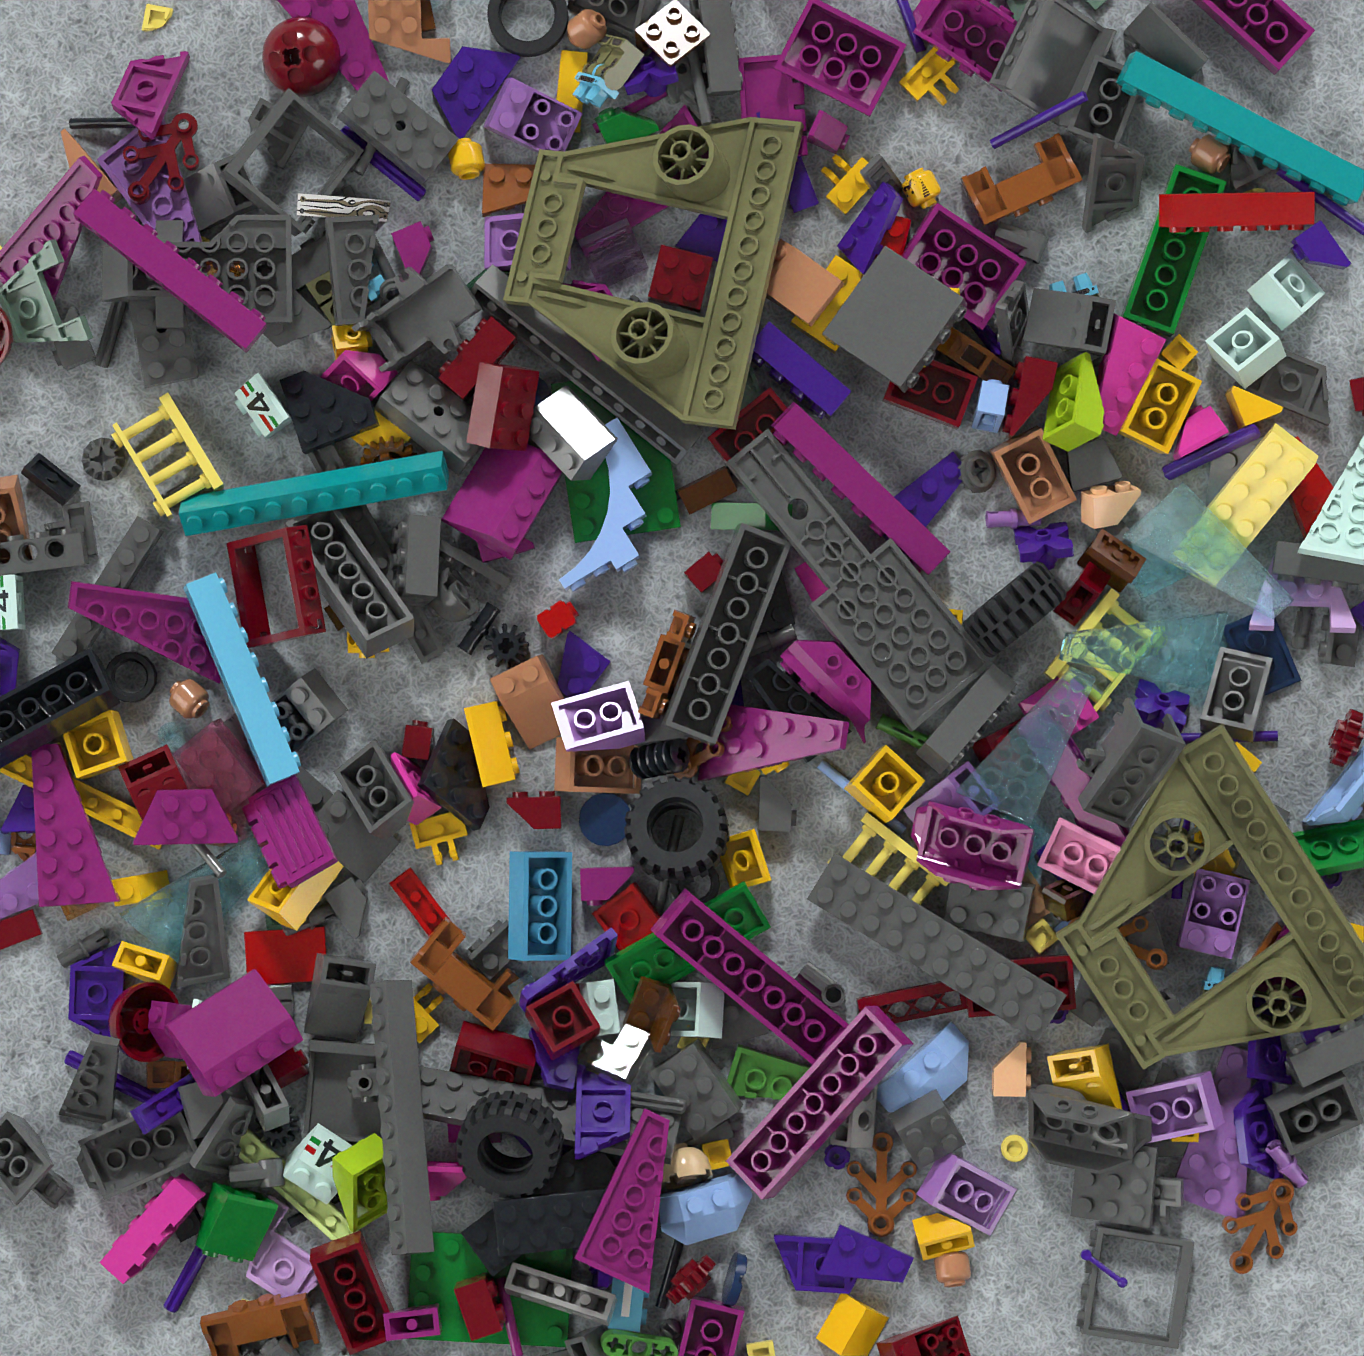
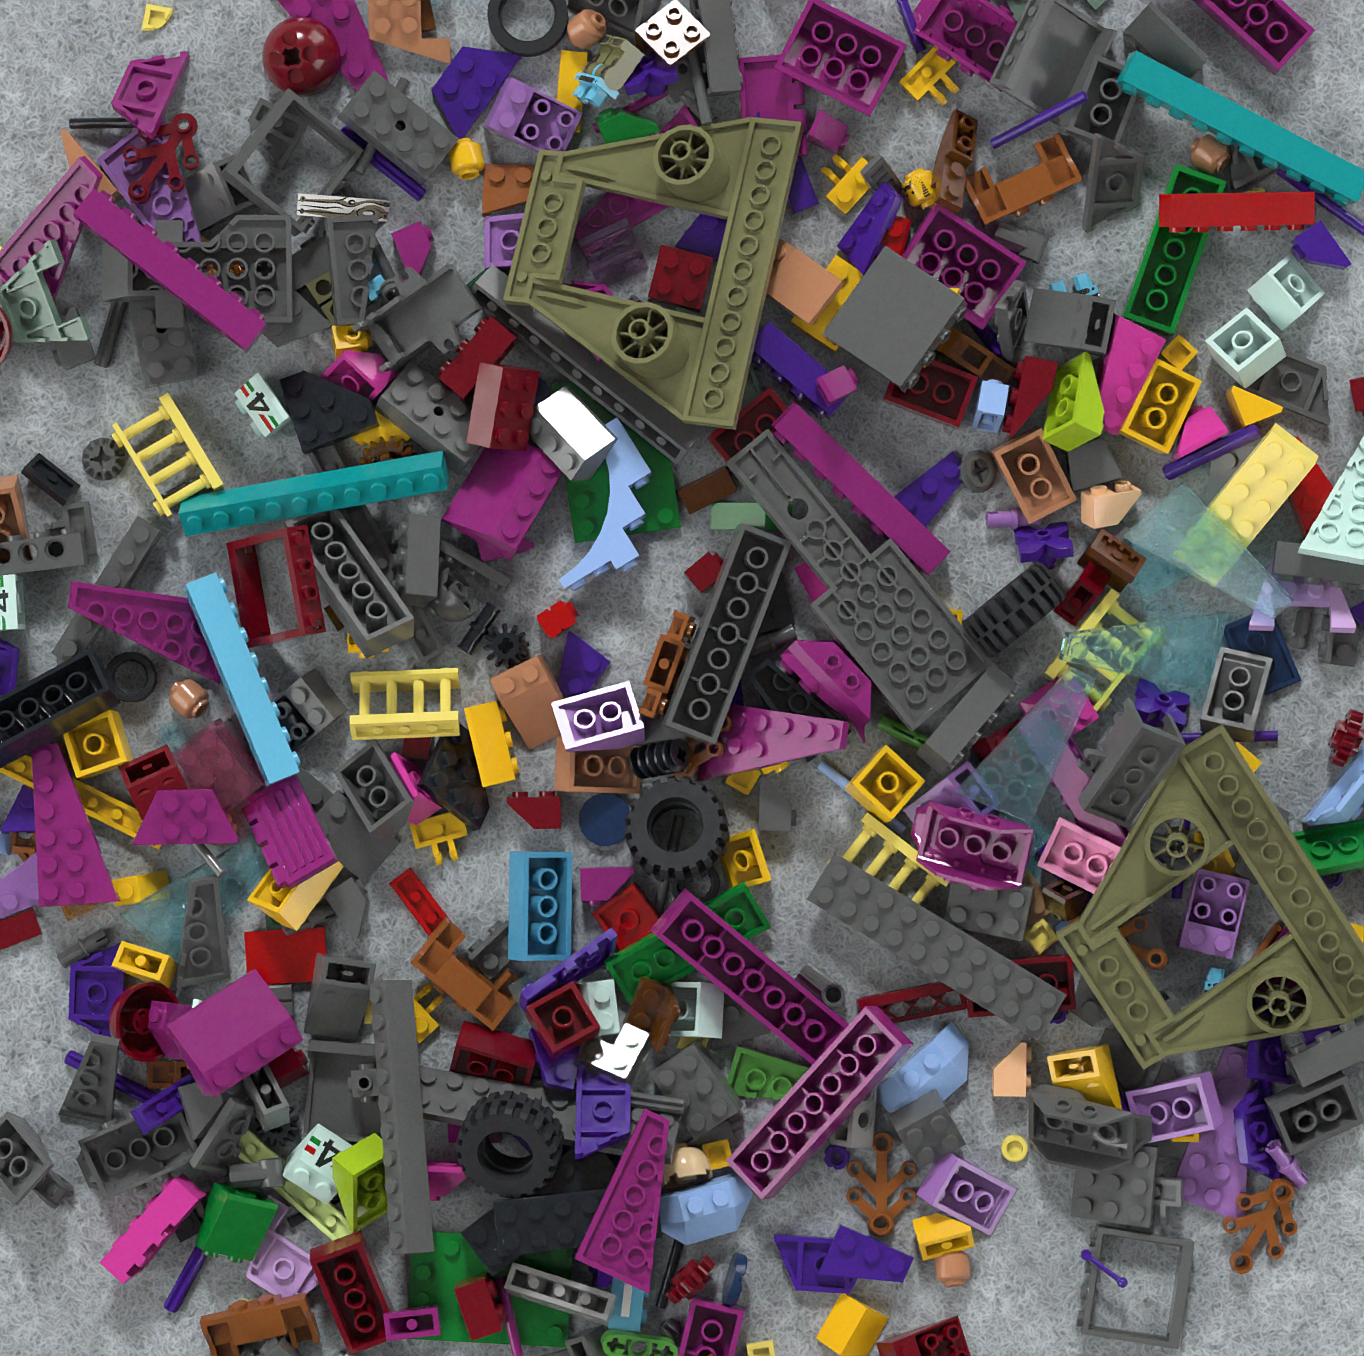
(405, 725): none -> light yellow fence
(836, 385): none -> magenta slope
(952, 159): none -> reddish brown slope

